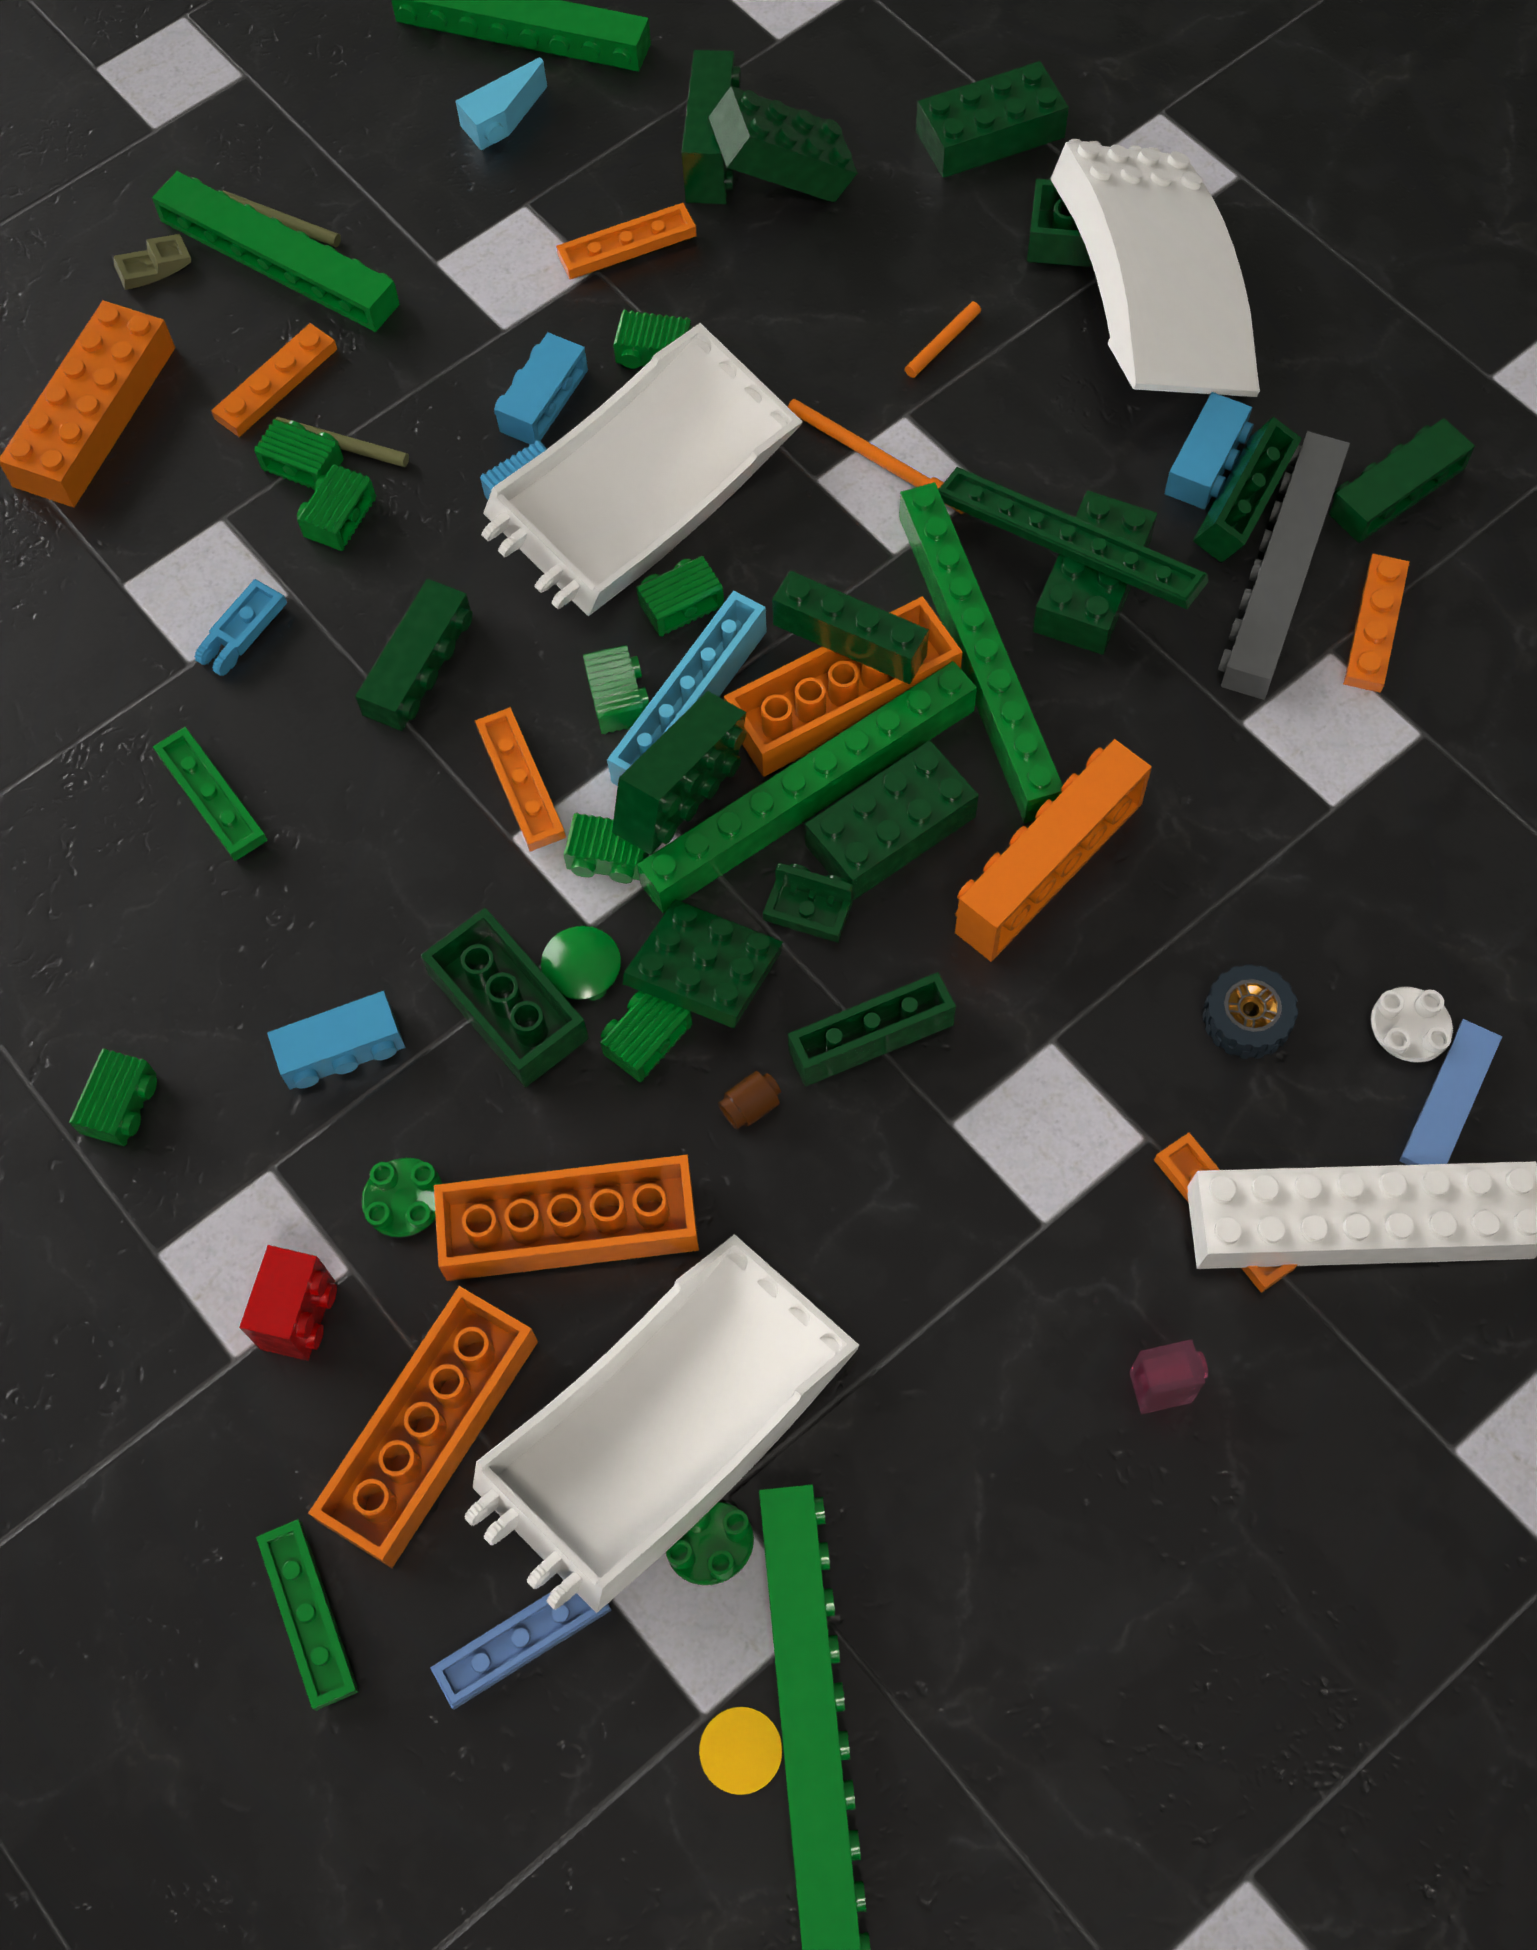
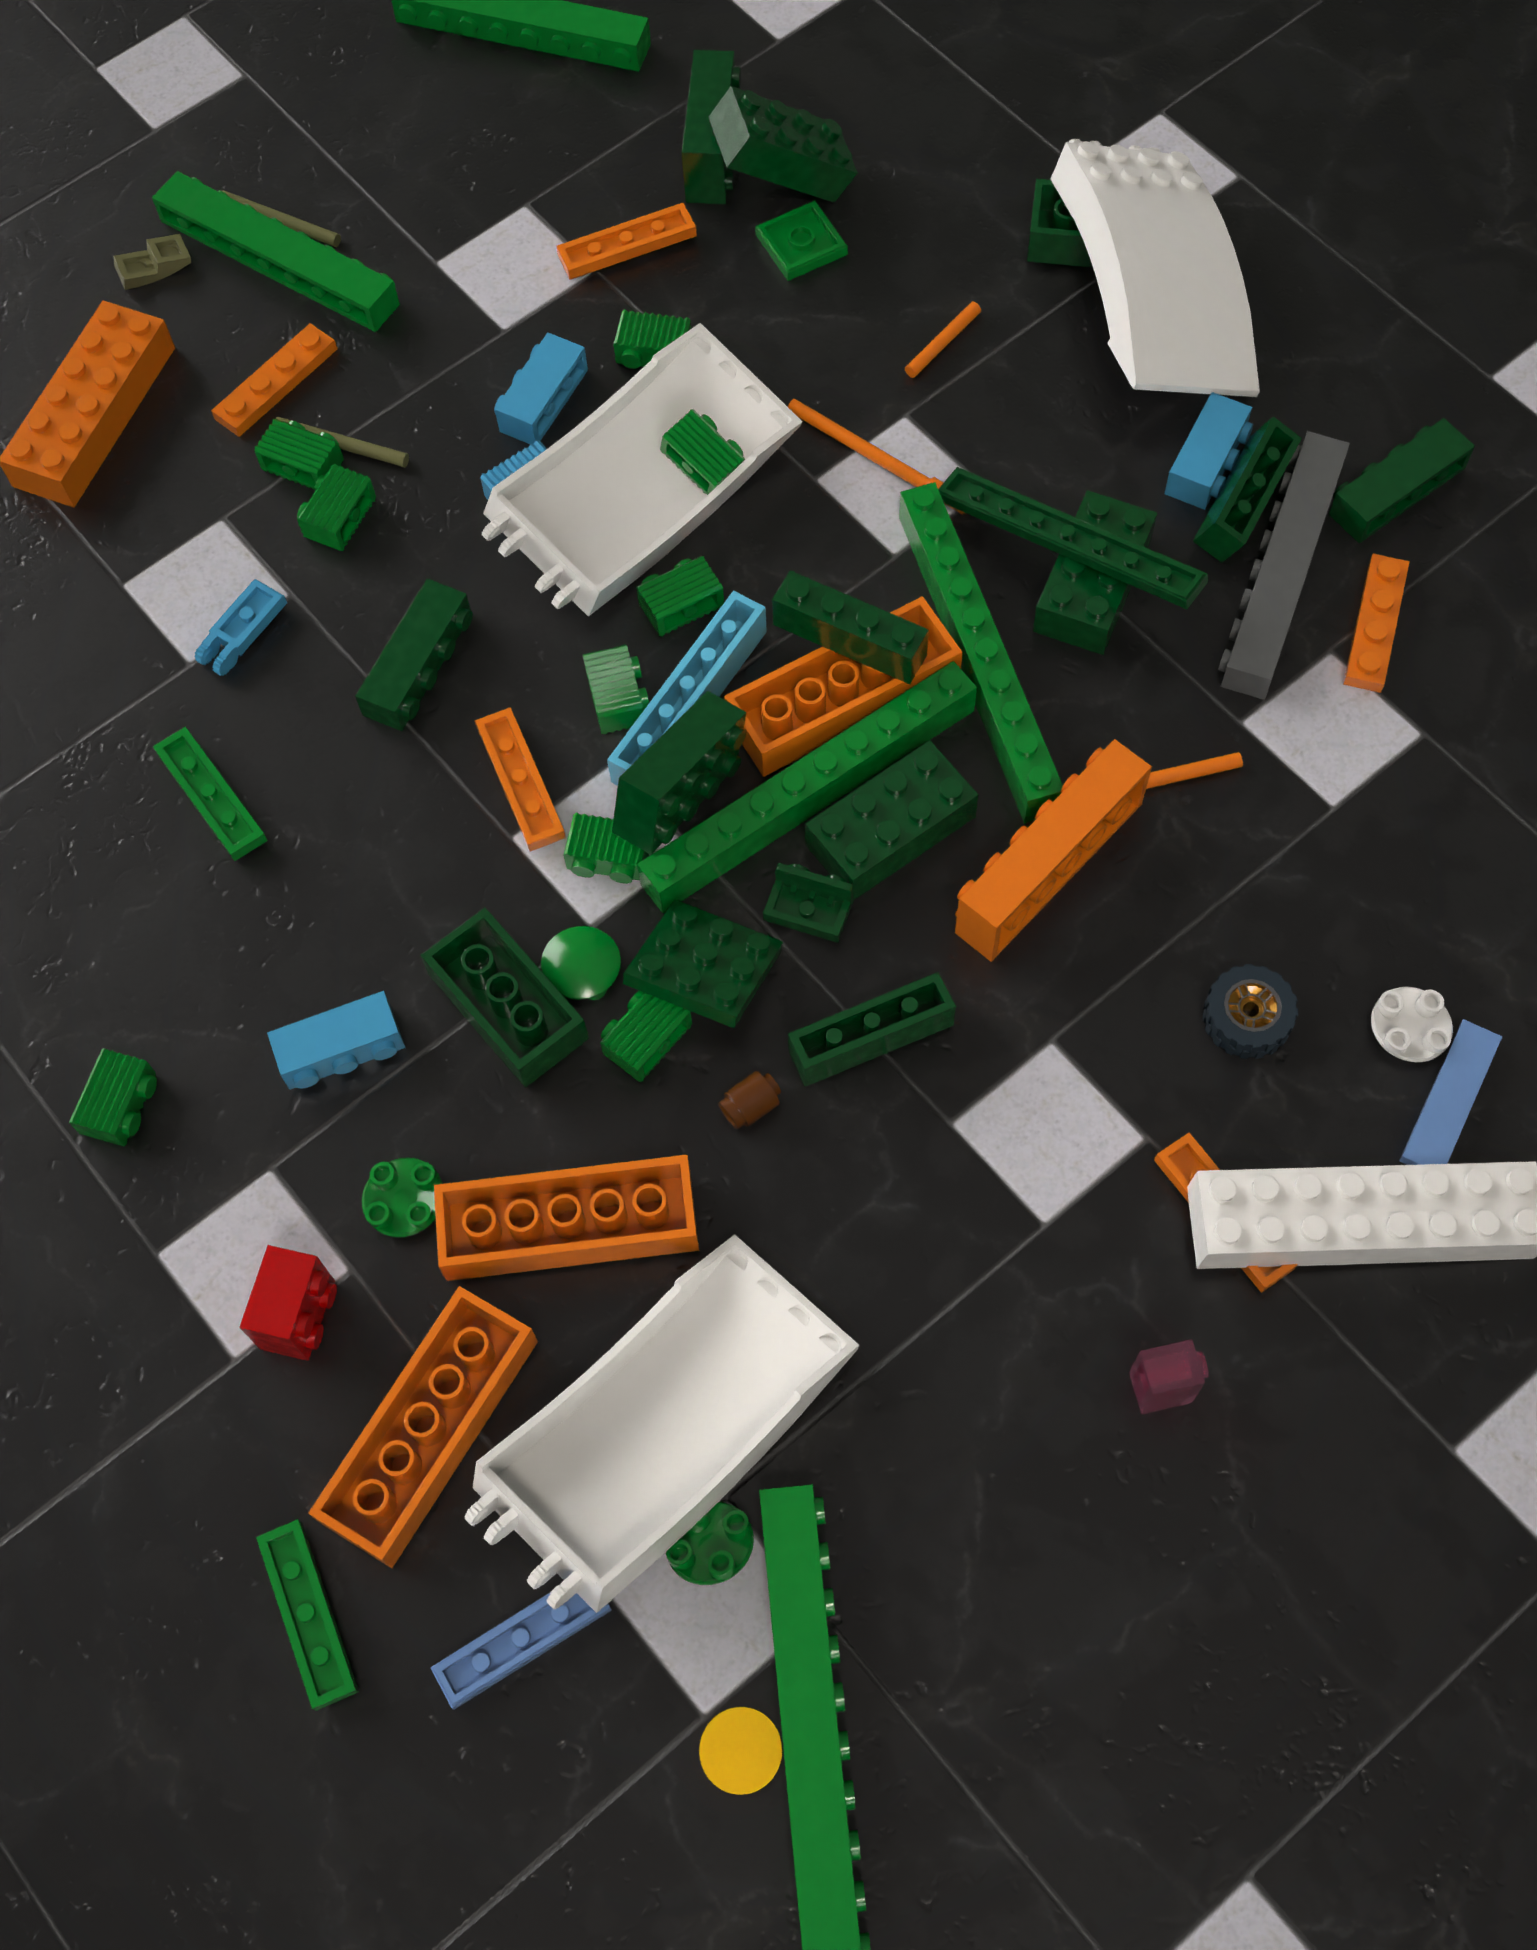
(499, 106): medium azure slope -> none
(701, 451): none -> green brick
(801, 240): none -> green tile
(991, 119): dark green brick -> none
(1194, 770): none -> orange bar

